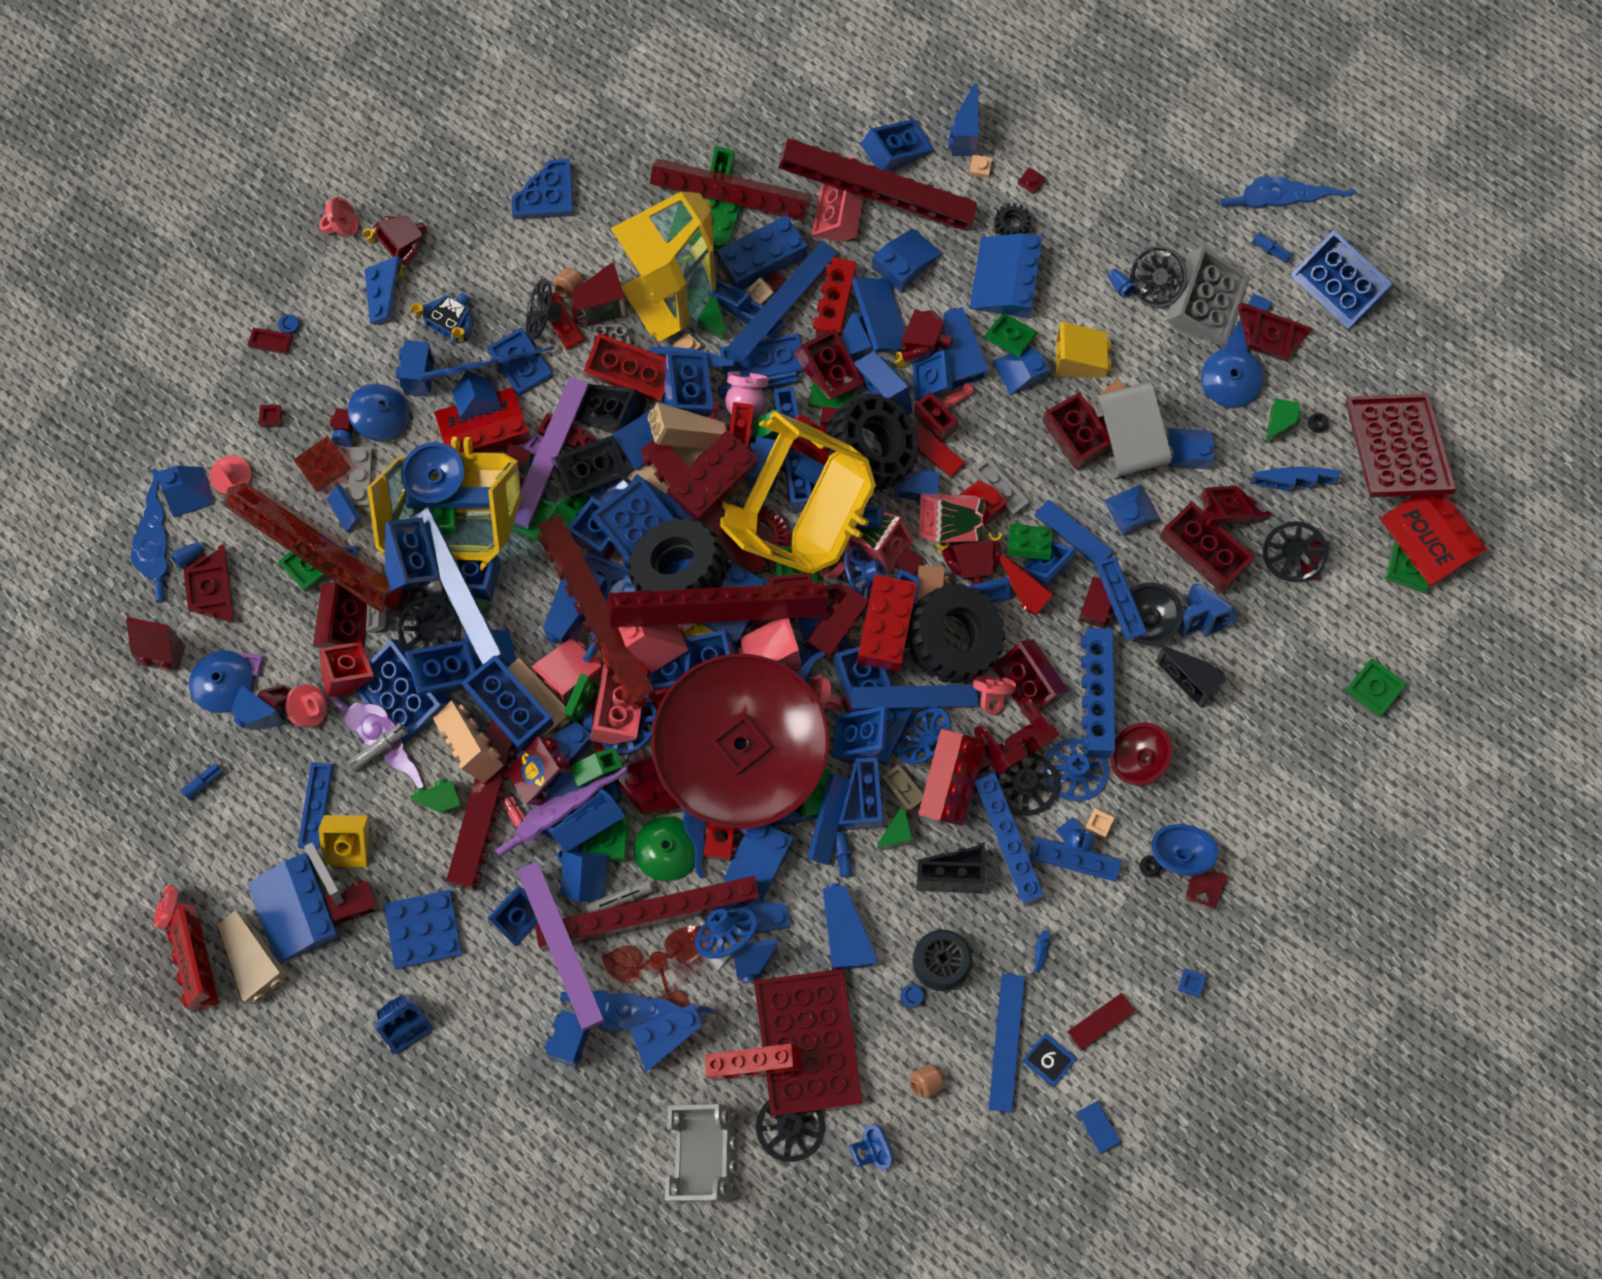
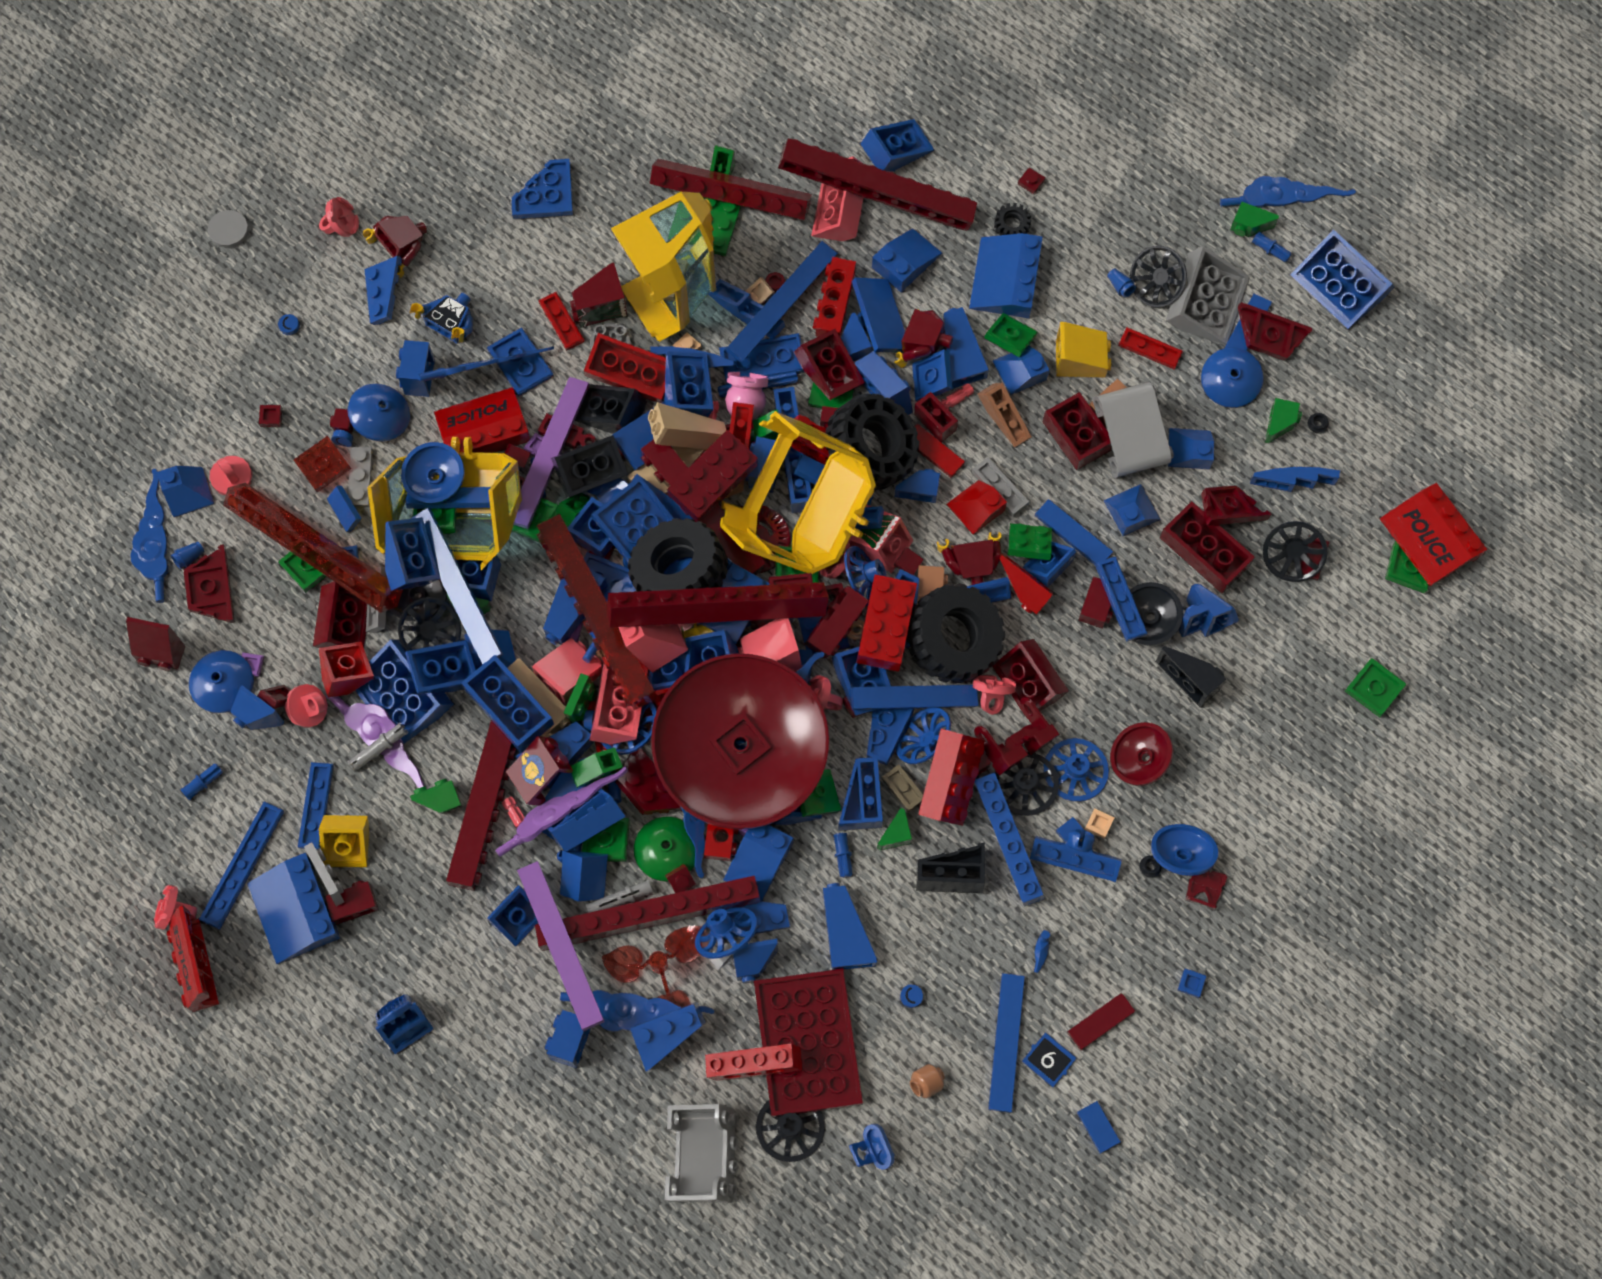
(228, 229): none -> light grey tile
(241, 865): none -> blue tile
(250, 958): tan slope -> none
(270, 340): dark red tile -> none
(422, 929): blue plate -> none
(467, 742): light nougat wedge -> none
(474, 395): blue slope -> none
(549, 310): black wheel -> none
(567, 282): nougat head -> none
(680, 879): none -> dark red plate
(711, 319): green slope -> none
(762, 253): blue brick -> none
(828, 819): blue tile -> none
(860, 734): blue slope -> none
(928, 966): wheel -> none
(951, 517): slope -> none
(965, 132): blue slope -> none
(980, 166): light nougat plate -> none
(1004, 413): none -> nougat slope
(1103, 641): blue brick -> none
(1150, 348): none -> red tile
(1251, 220): none -> green slope
(1399, 445): dark red plate -> none

